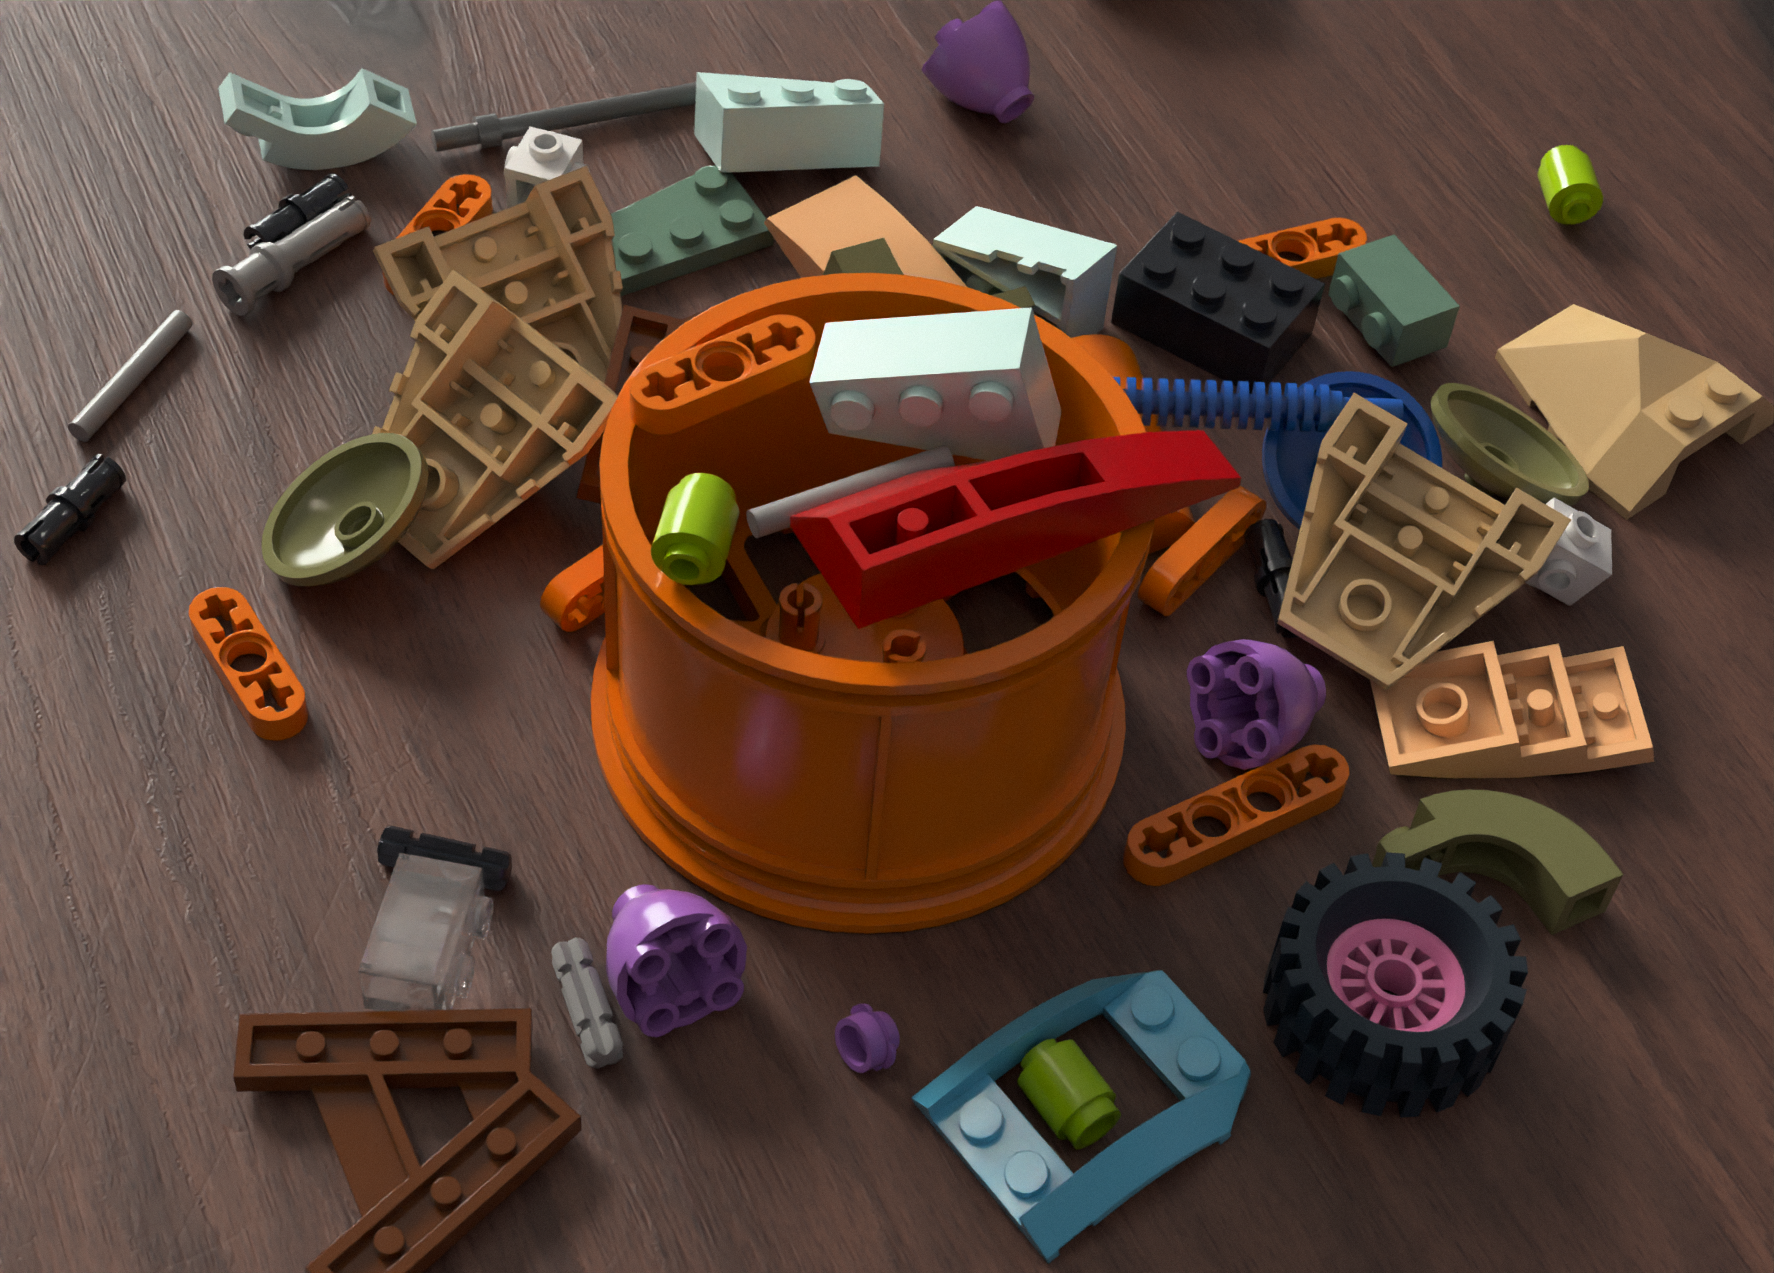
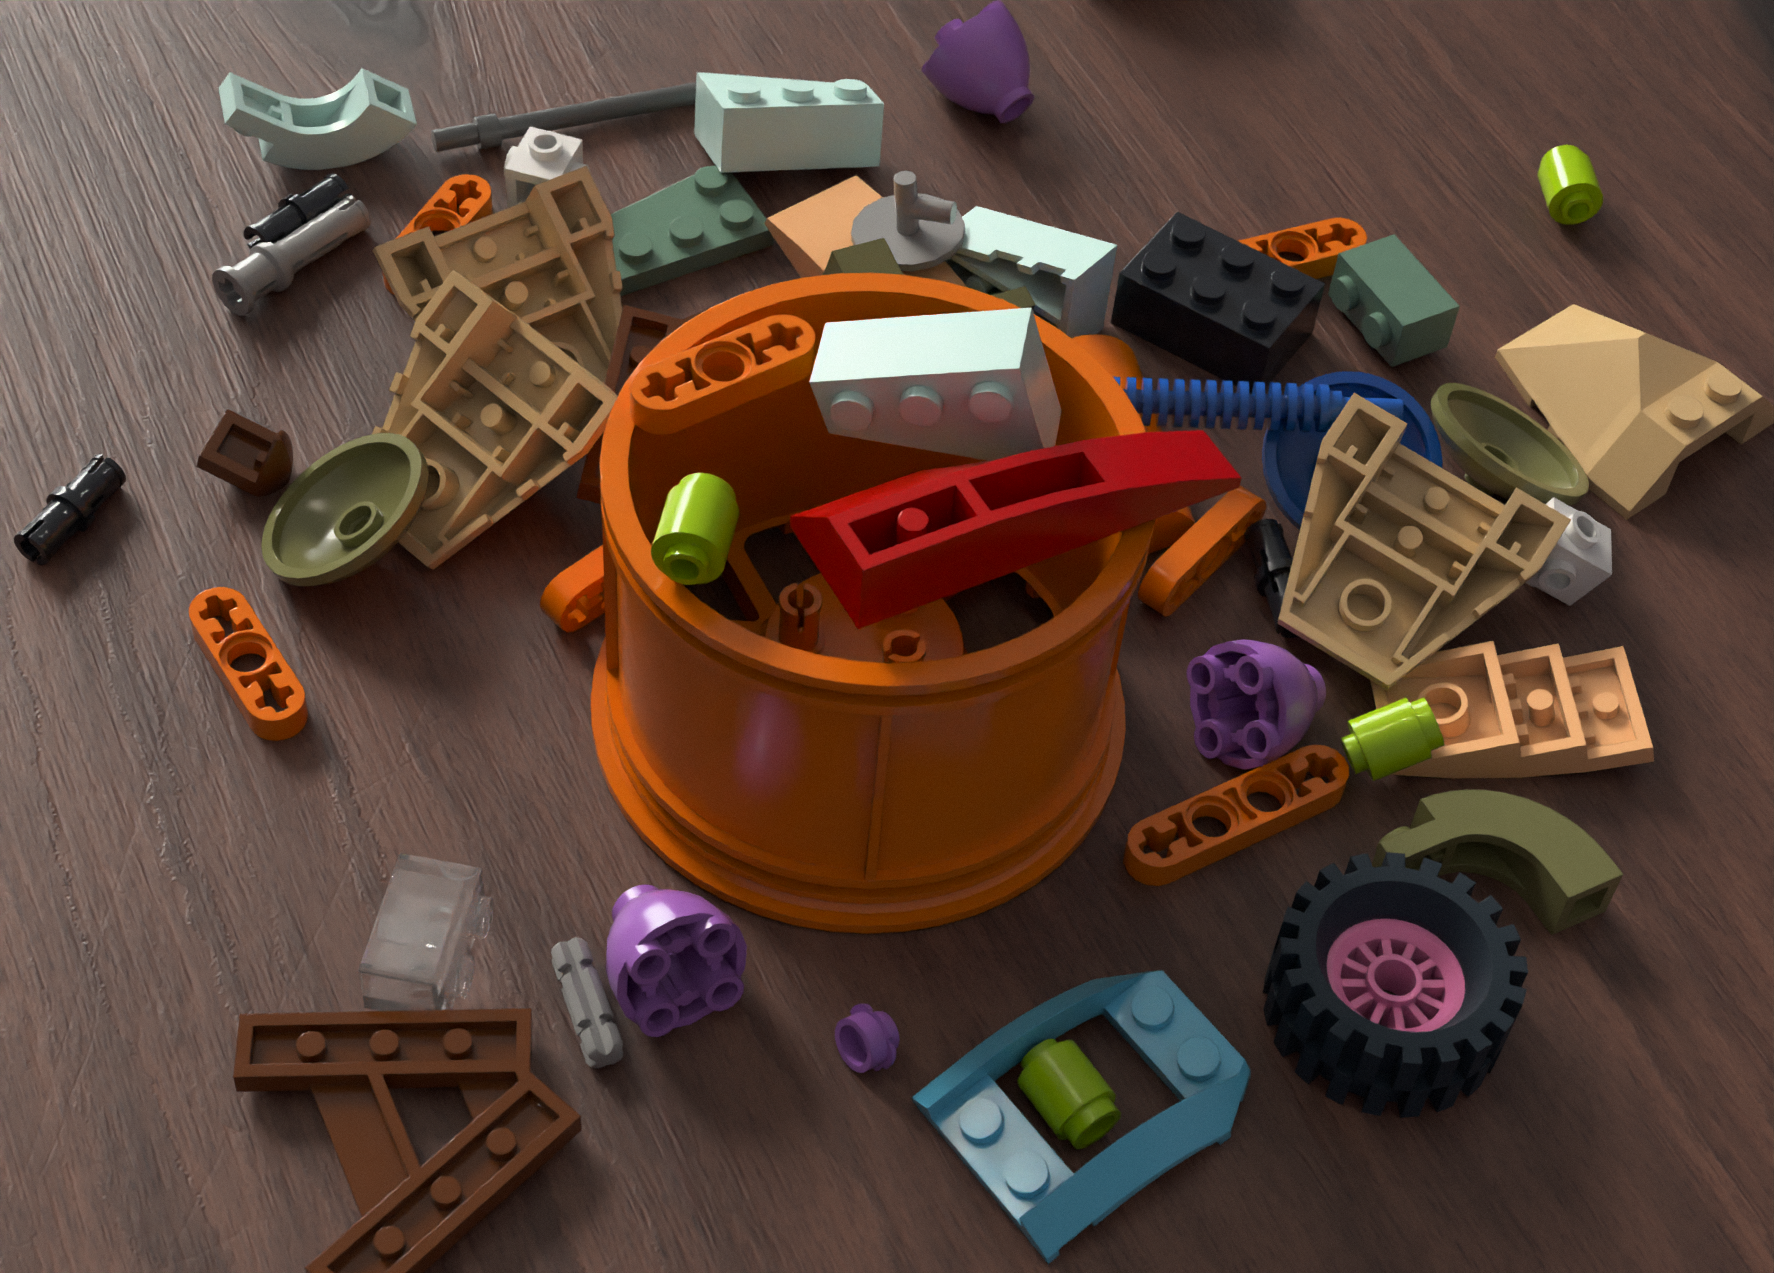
(130, 376): light grey bar -> none
(248, 455): none -> reddish brown plate
(495, 863): black axle -> none
(776, 515): light grey bar -> none
(915, 225): none -> light grey shield
(1392, 738): none -> lime brick

